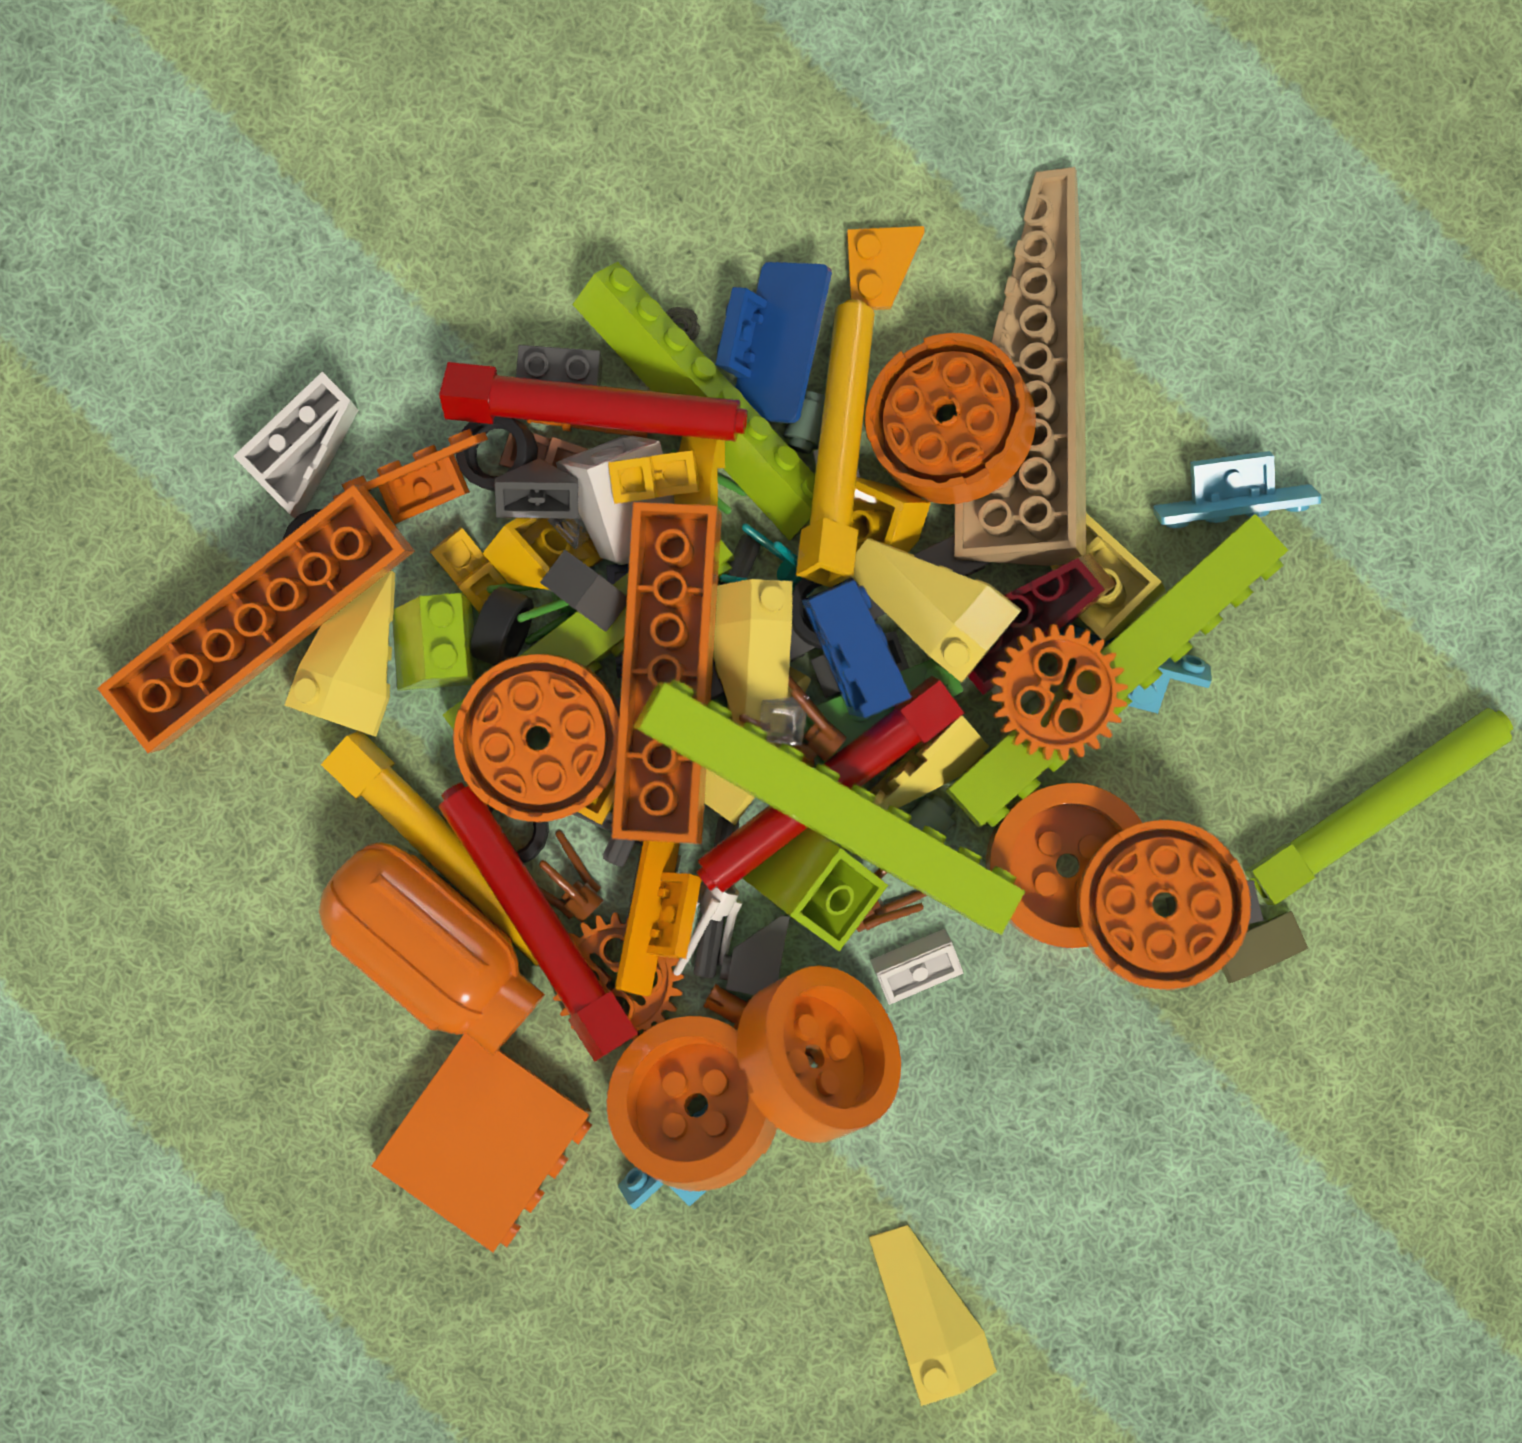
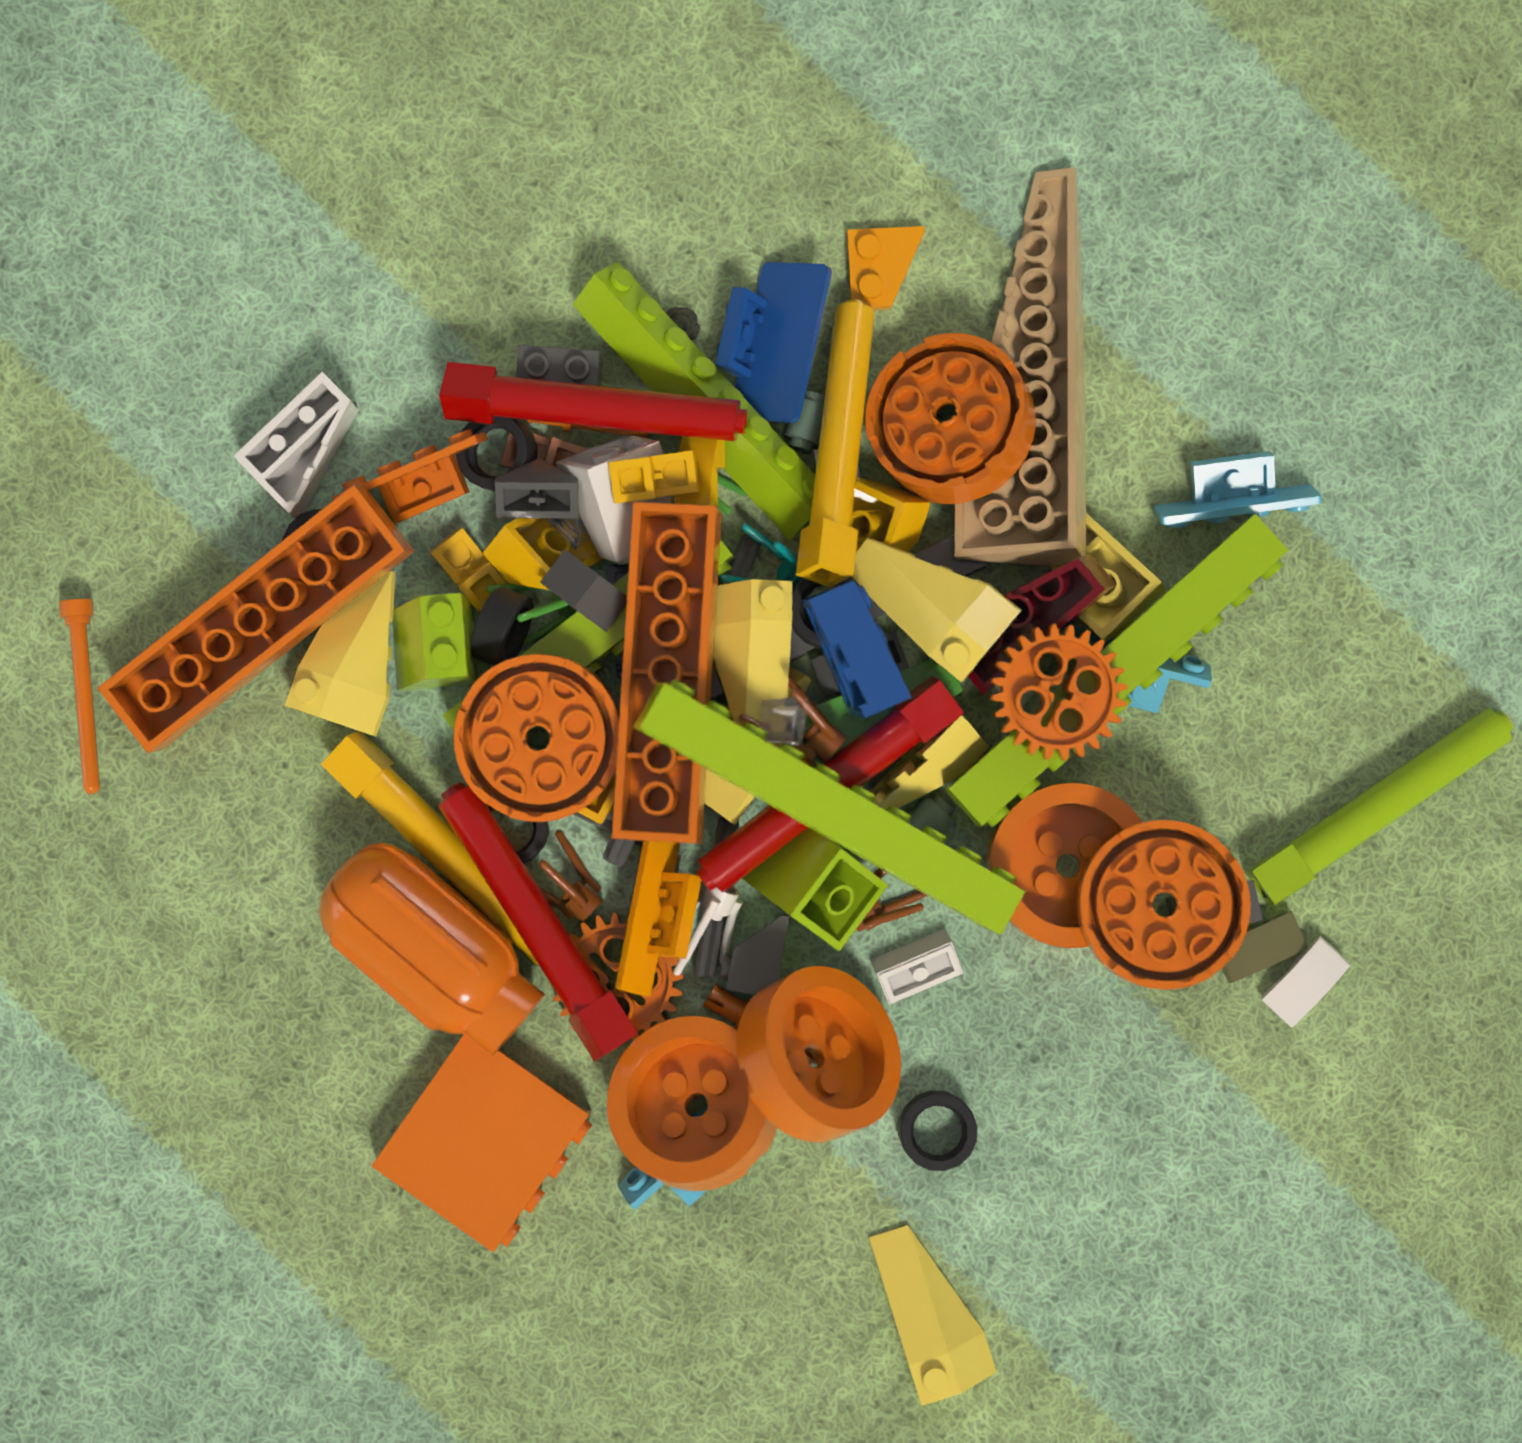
(77, 616): none -> orange piece
(959, 1153): none -> black tyre
(1306, 981): none -> white slope

